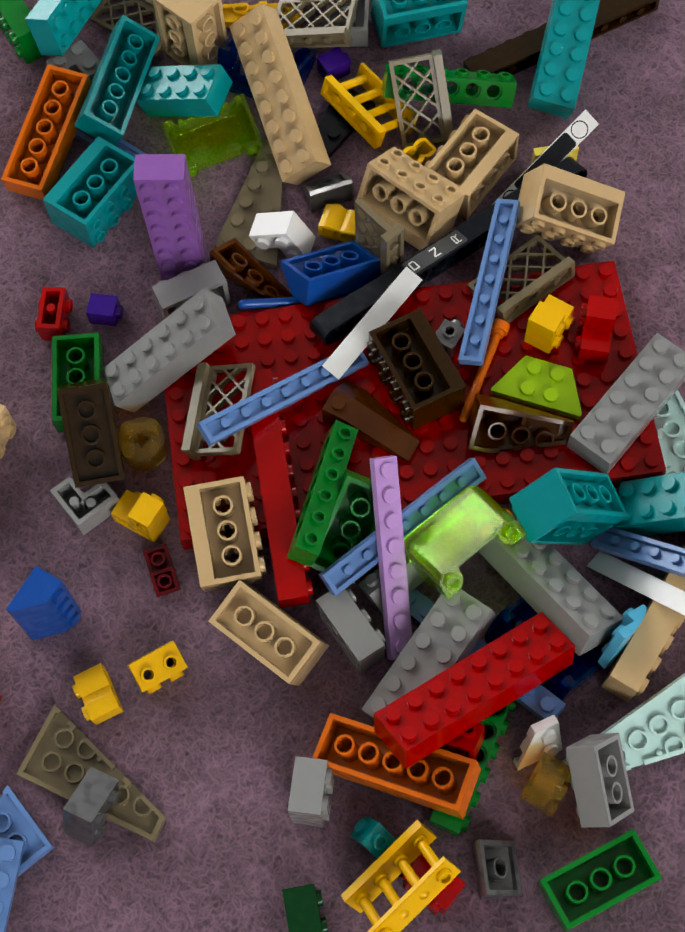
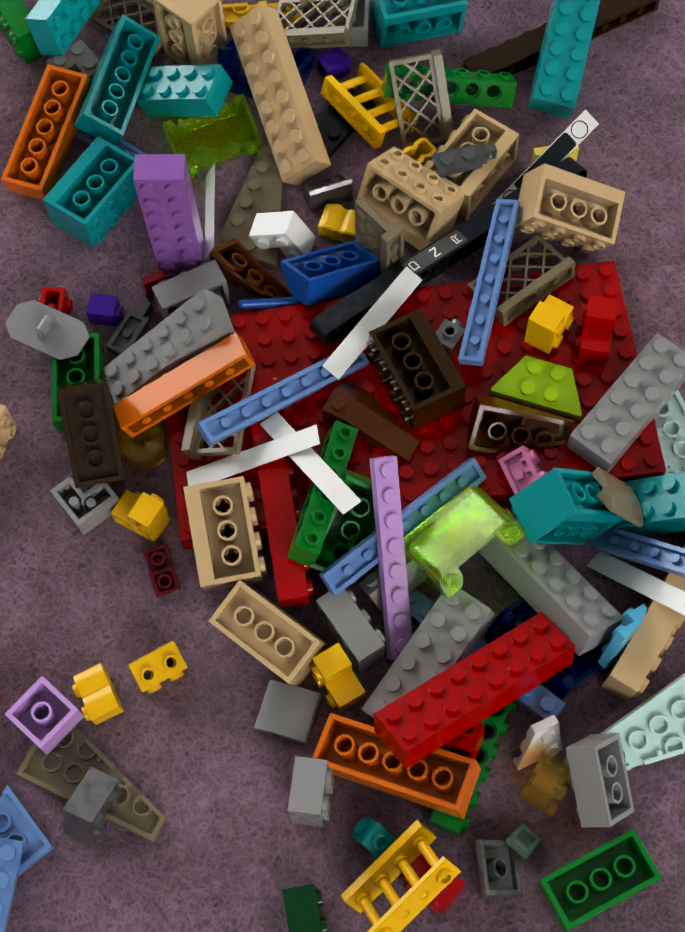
(44, 606): blue slope -> none
(44, 715): none -> lavender brick
(47, 330): none -> light grey shield
(130, 328): none -> dark grey hinge
(151, 280): none -> dark red slope
(183, 385): none -> orange brick
(209, 211): none -> white sticker
(255, 456): none -> white sticker
(288, 711): none -> light grey slope
(314, 467): none -> white sticker
(335, 673): none -> yellow brick
(463, 158): none -> dark grey hinge
(499, 330): orange piece -> none
(521, 468): none -> bright pink bracket
(523, 840): none -> sand green tile
(619, 497): none -> dark tan slope

